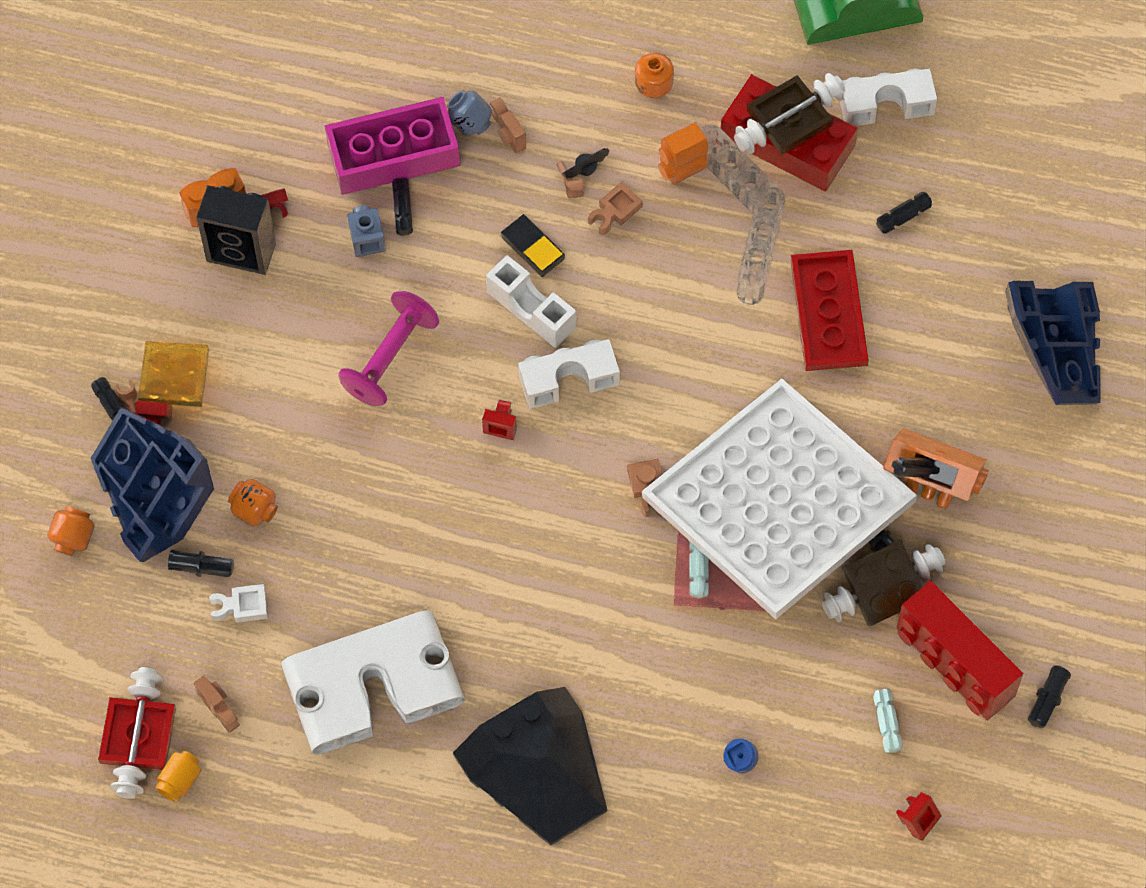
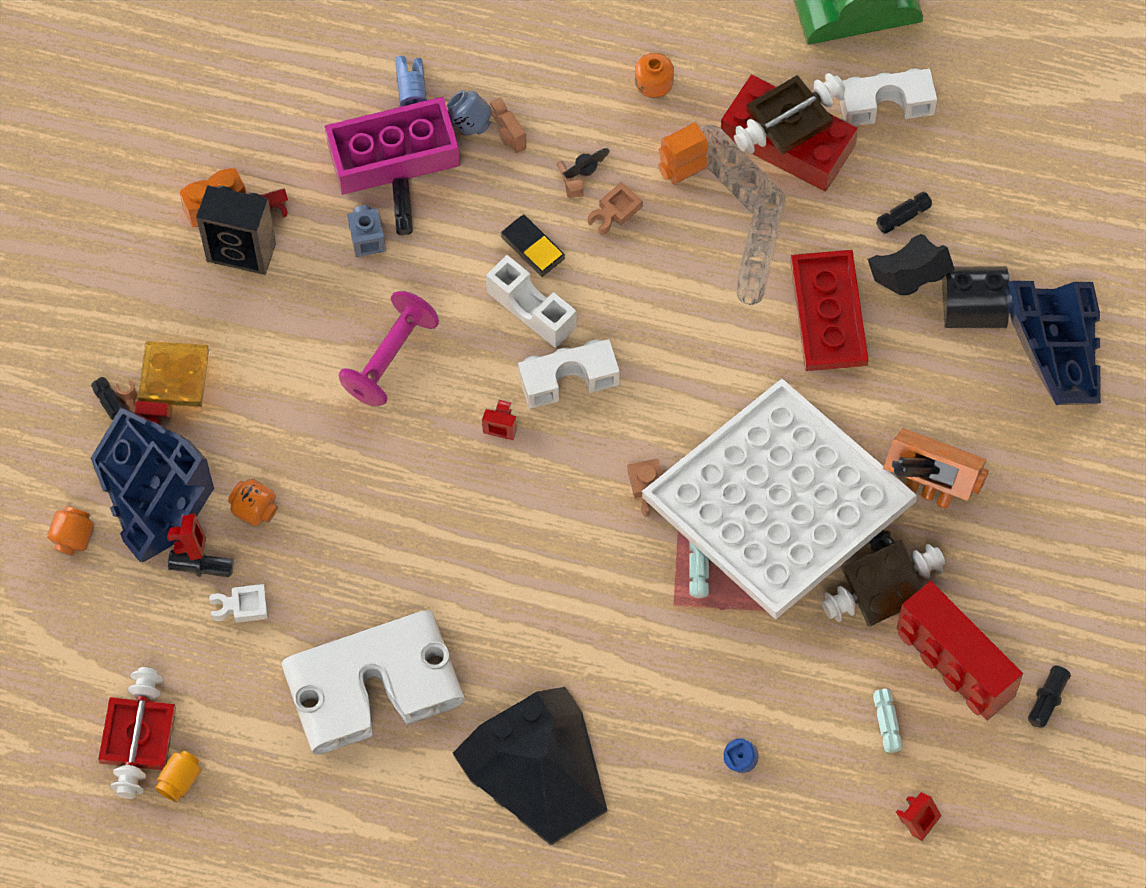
(191, 537): none -> red tile
(214, 697): nougat plate -> none
(410, 83): none -> medium blue hinge
(911, 266): none -> black brick
(976, 297): none -> black brick

